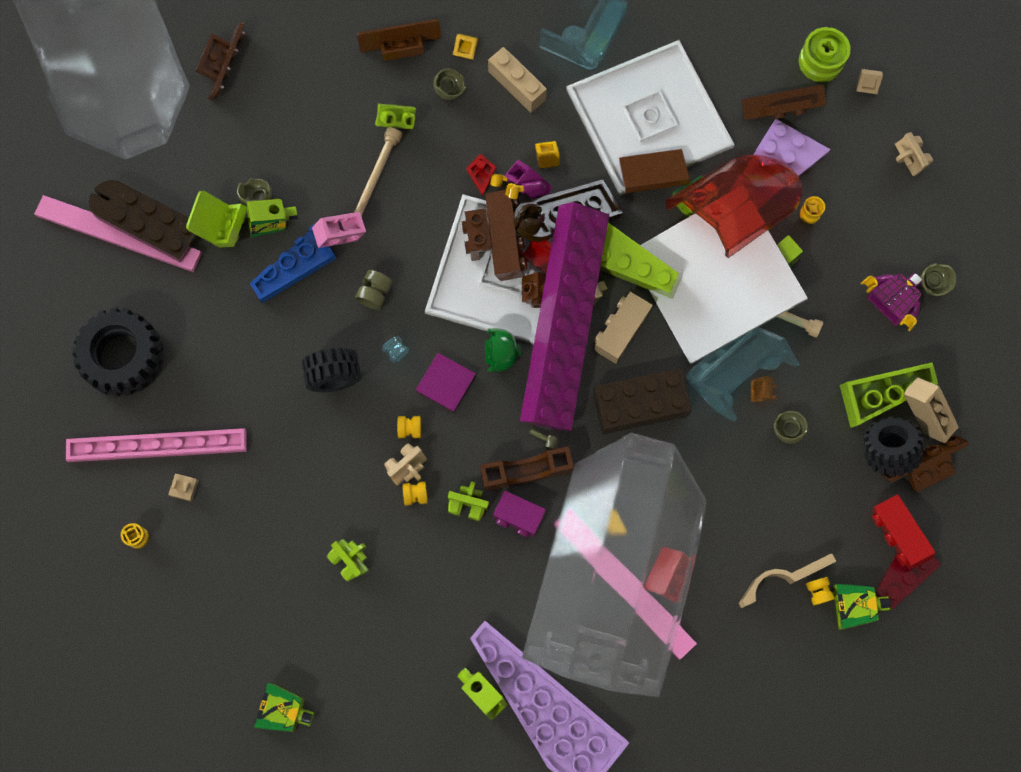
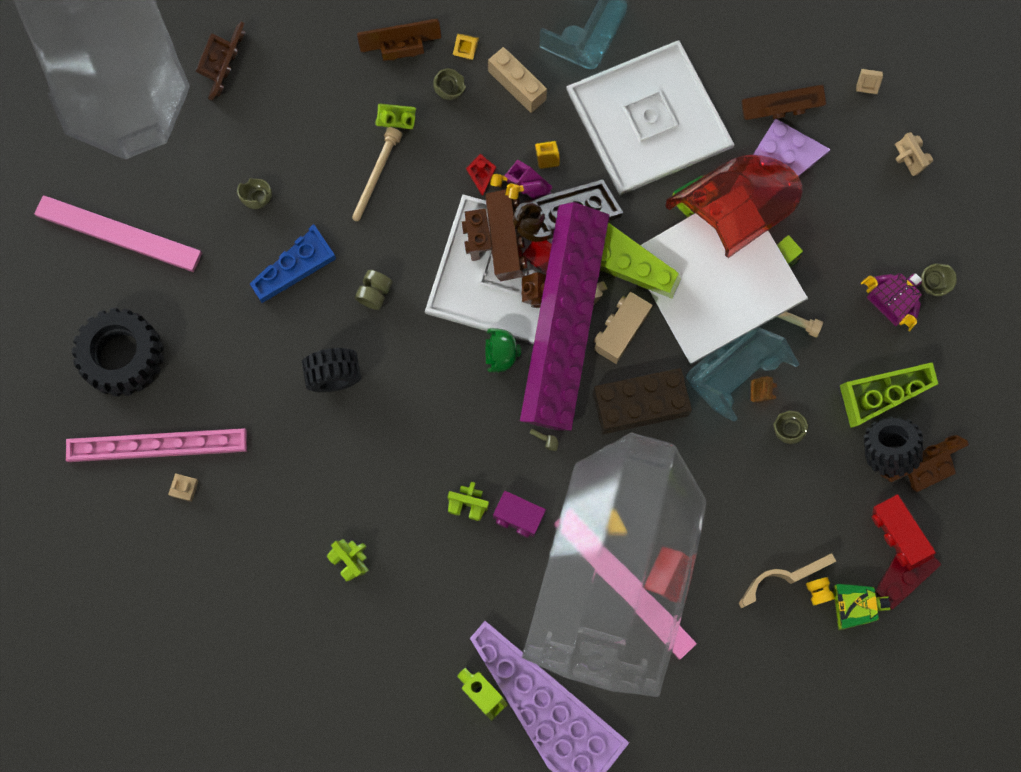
(137, 539): yellow wheel -> none
(142, 218): dark brown plate -> none
(216, 220): lime bracket -> none
(268, 216): lime torso -> none
(282, 710): torso -> none
(339, 229): bright pink brick -> none
(395, 349): clear light blue wheel -> none
(406, 426): yellow wheel -> none
(408, 466): tan hips -> none
(415, 493): yellow wheel -> none
(445, 382): magenta tile -> none
(511, 473): reddish brown arch -> none
(654, 170): reddish brown tile -> none
(814, 205): yellow wheel -> none
(824, 54): lime wheel -> none
(931, 410): tan brick -> none

